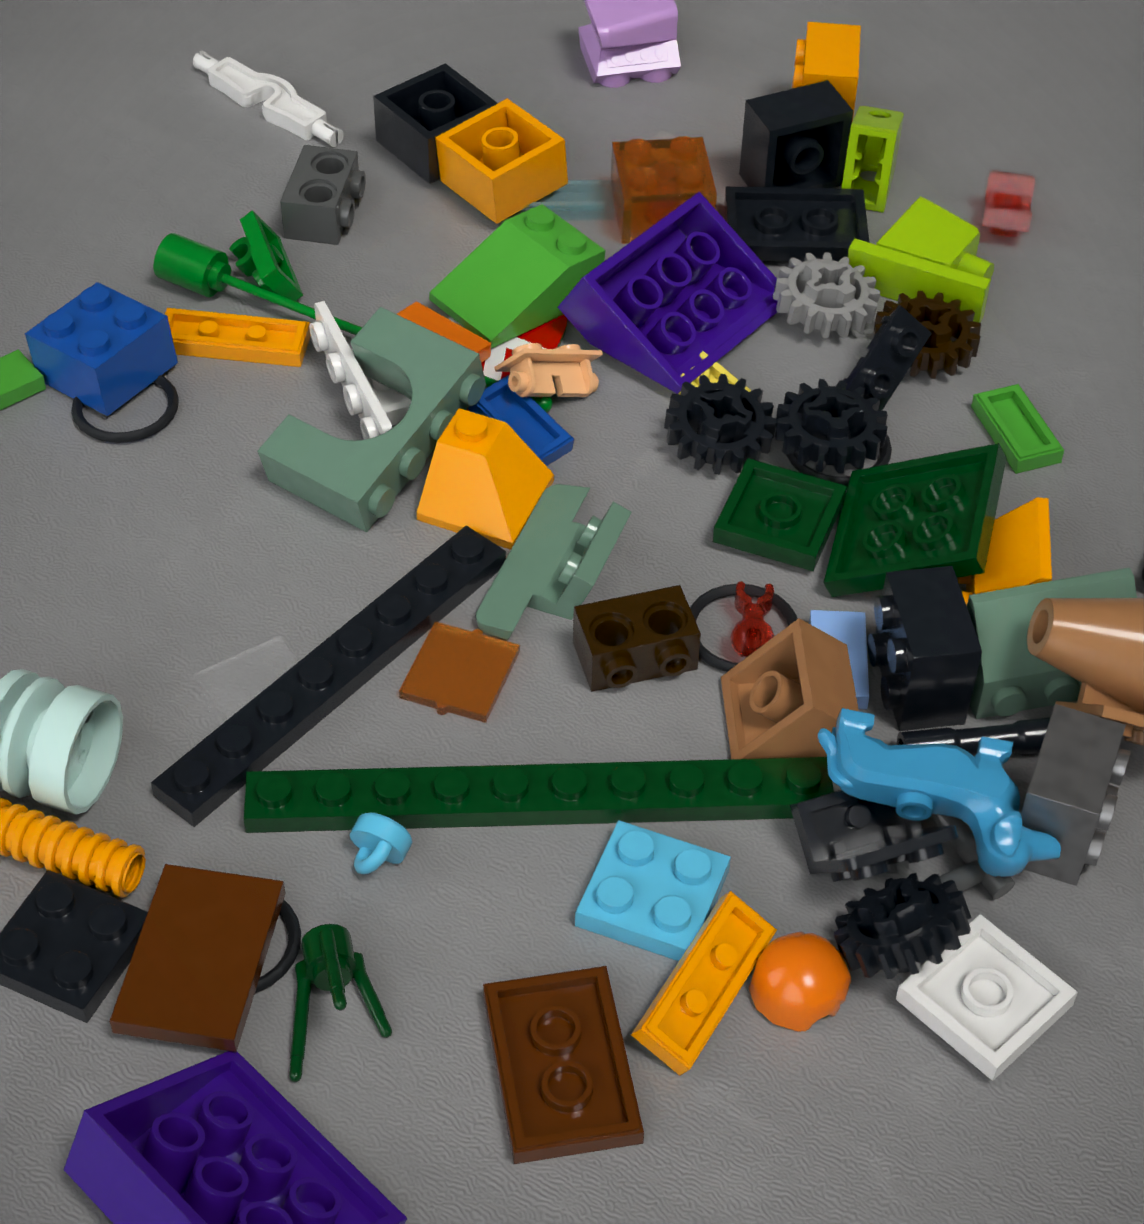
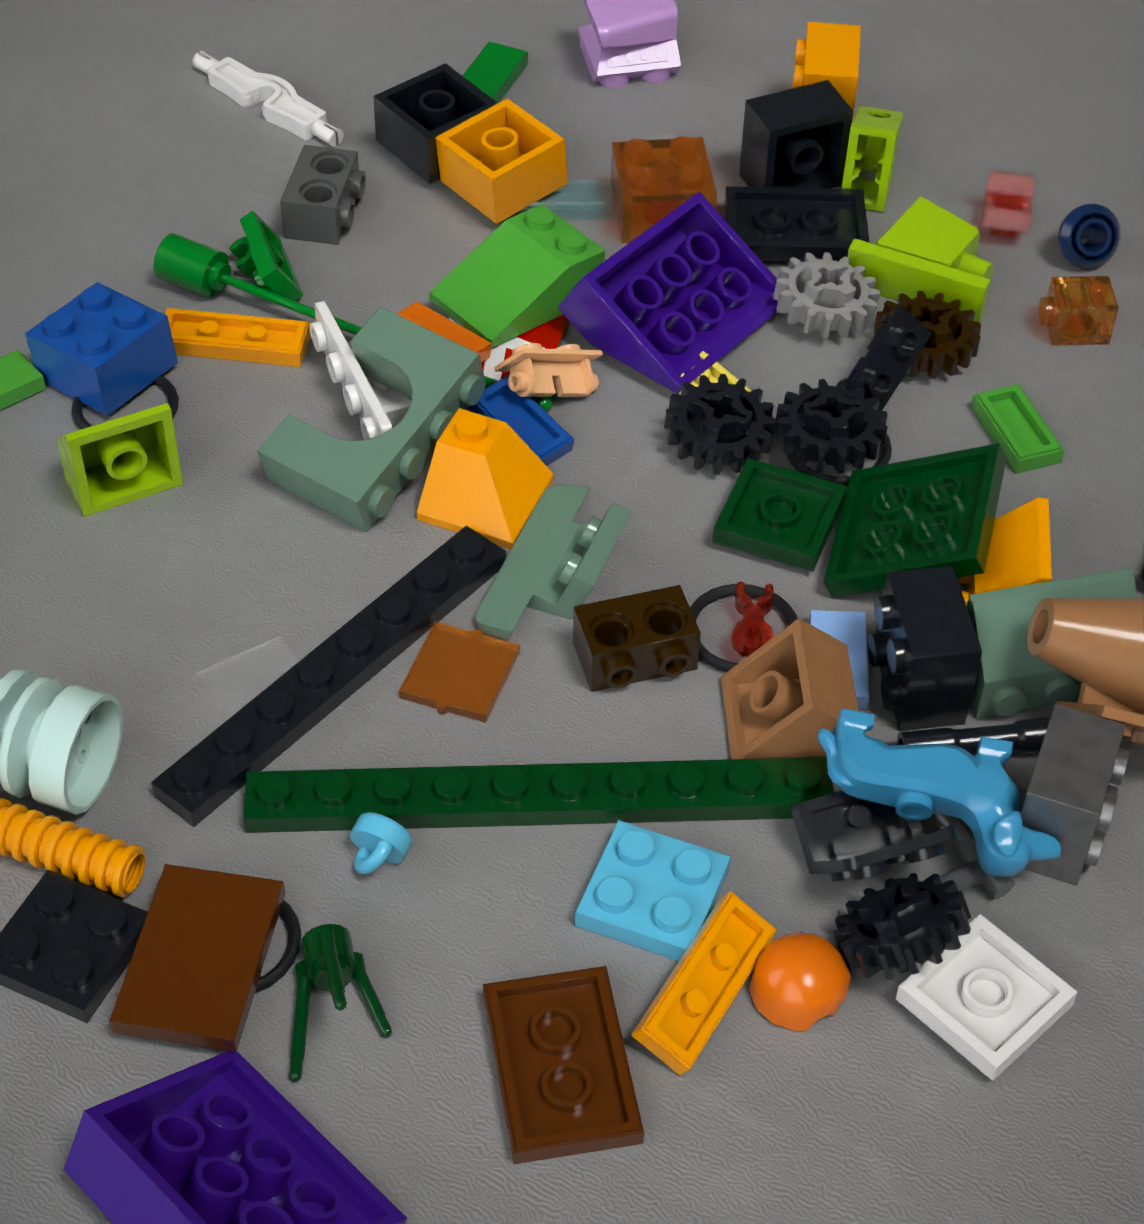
(121, 459): none -> lime slope
(496, 69): none -> green tile
(1079, 310): none -> clear orange brick
(1089, 236): none -> dark blue cone

